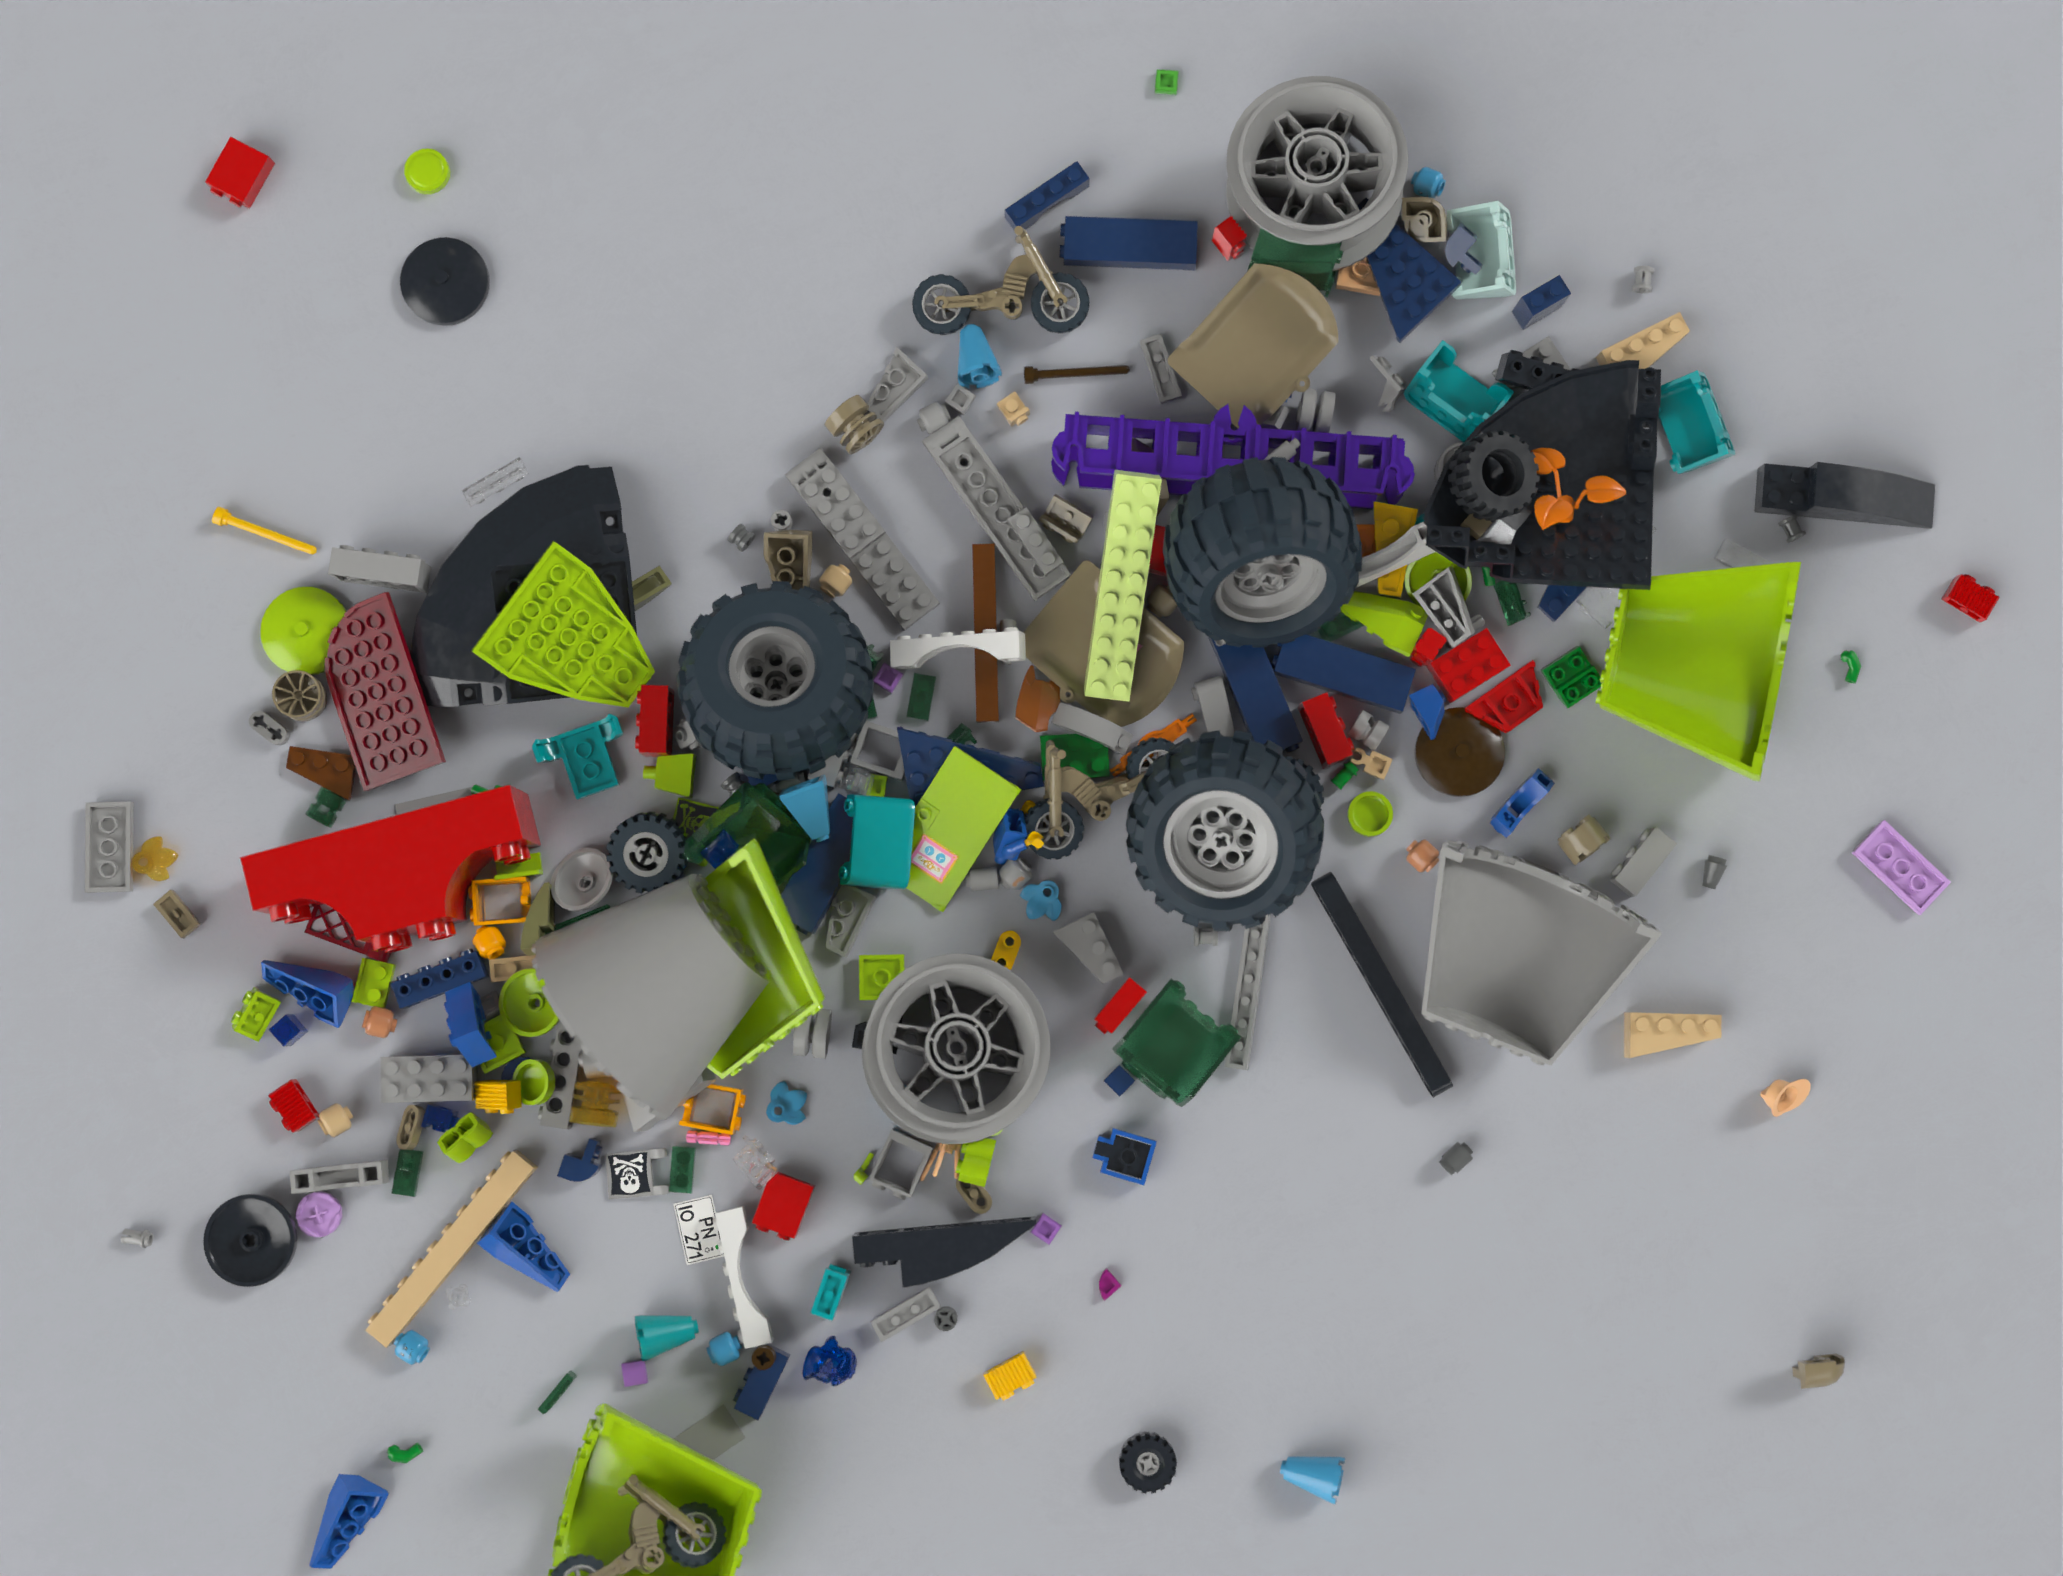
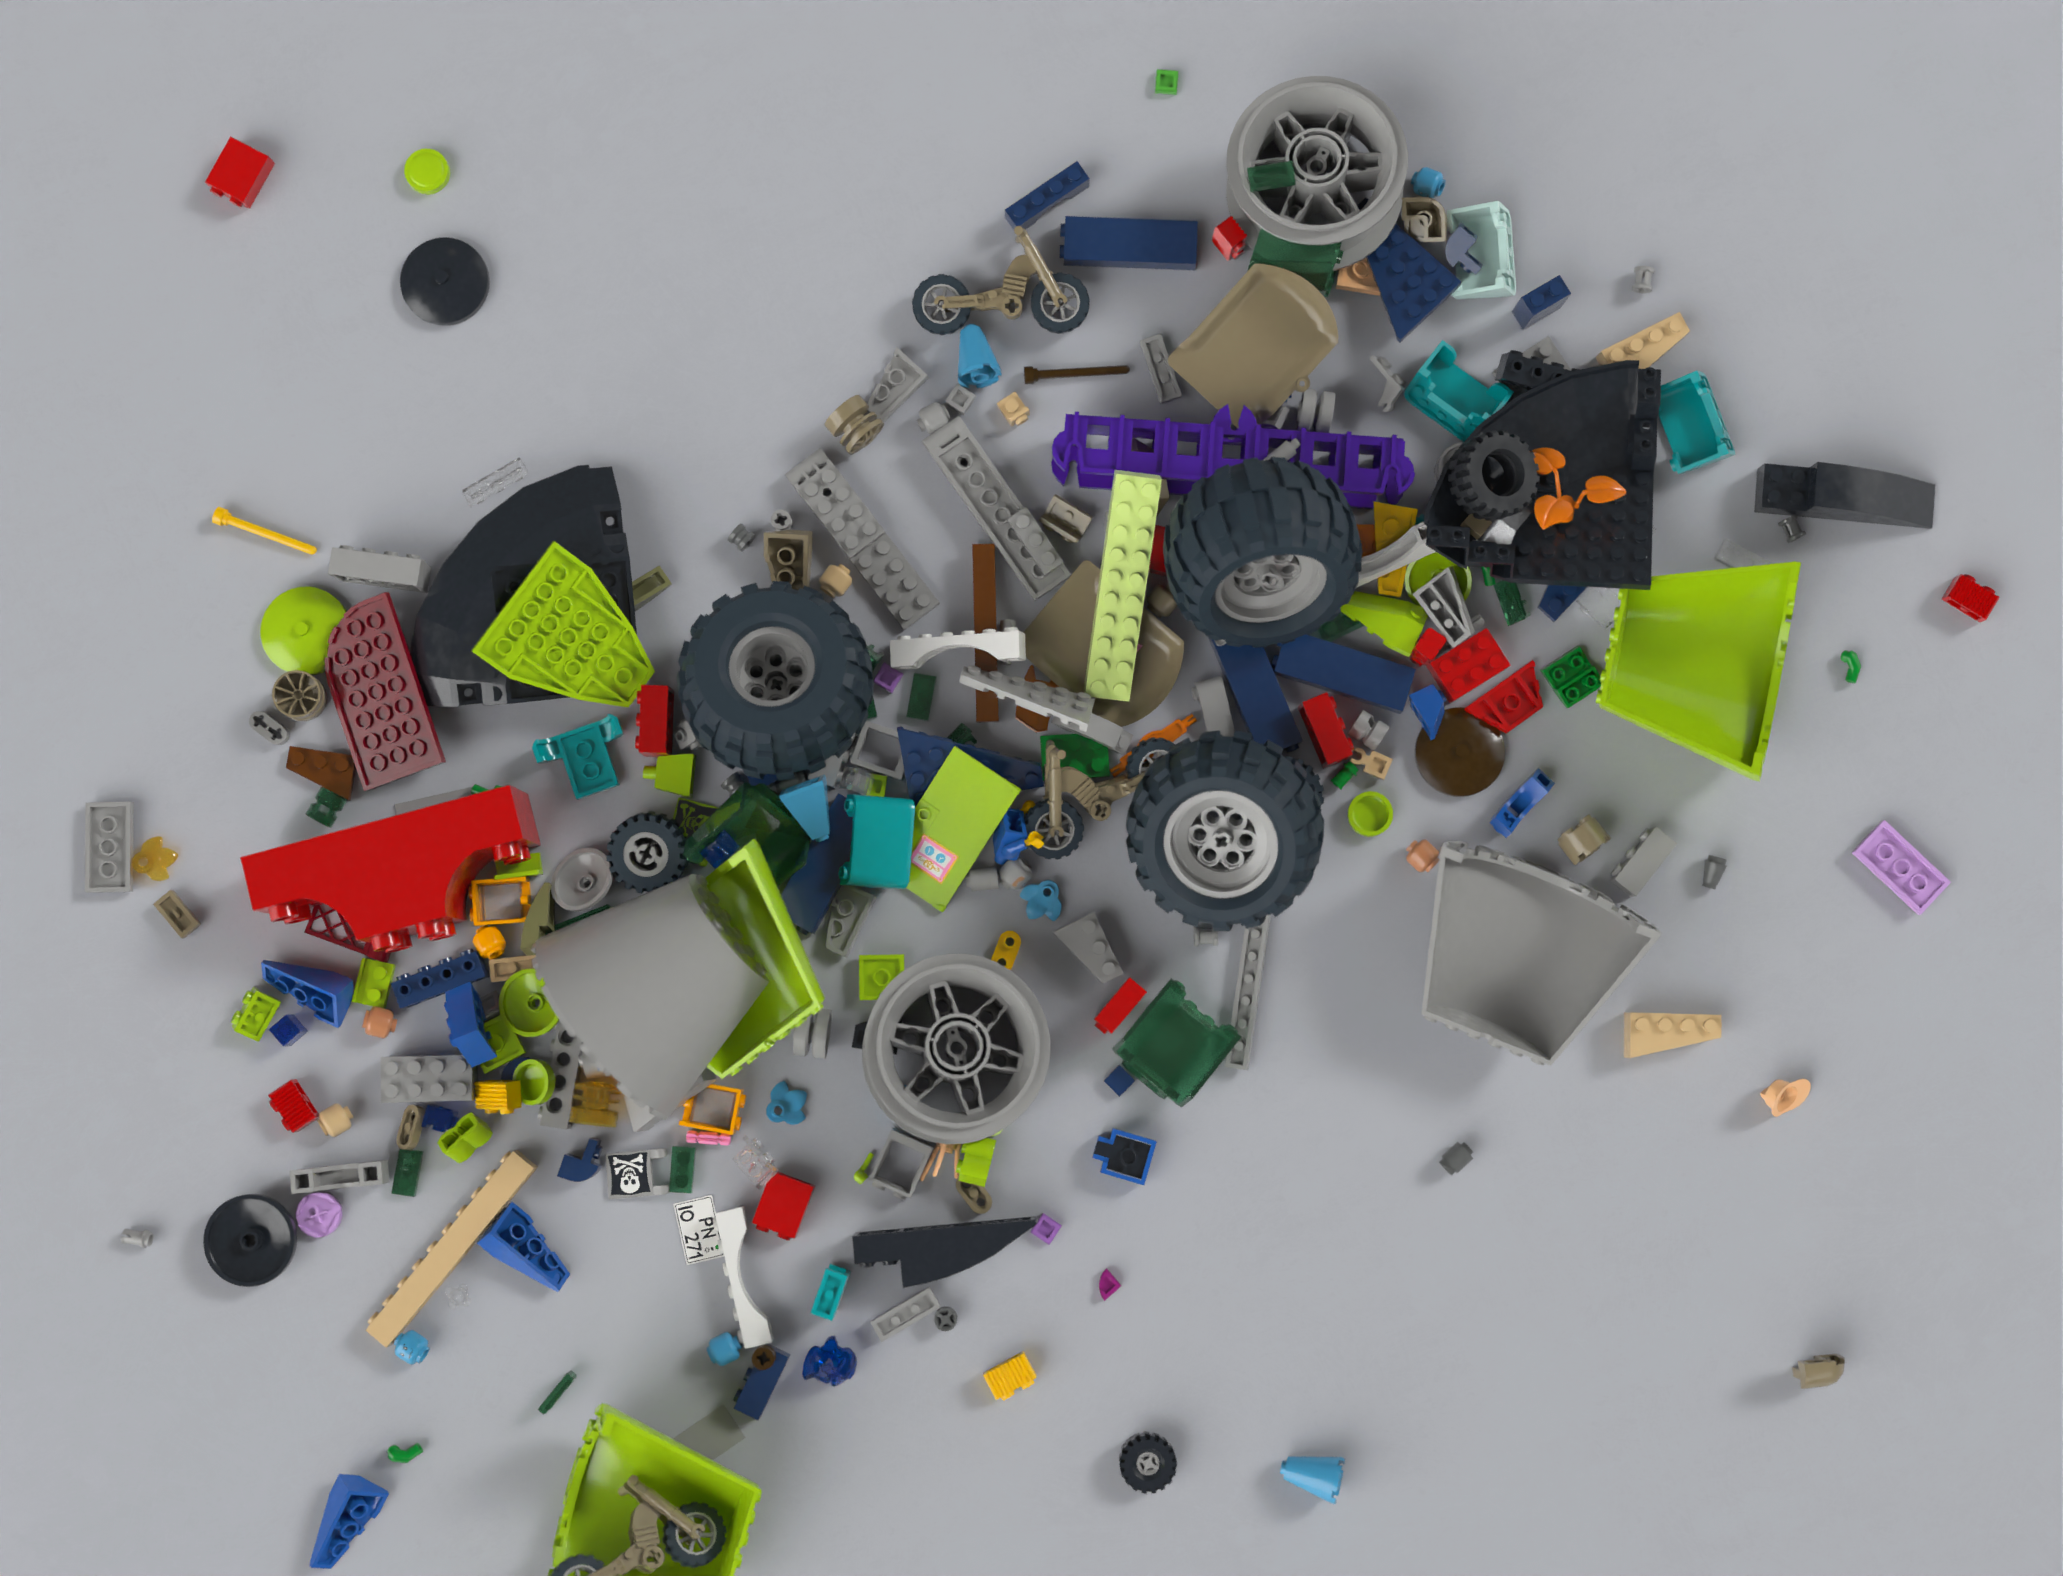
(634, 1373): medium lavender tile -> none
(663, 1333): teal cone -> none
(1033, 696): none -> light grey wing
(1271, 176): none -> clear green tile
(1381, 984): black beam -> none

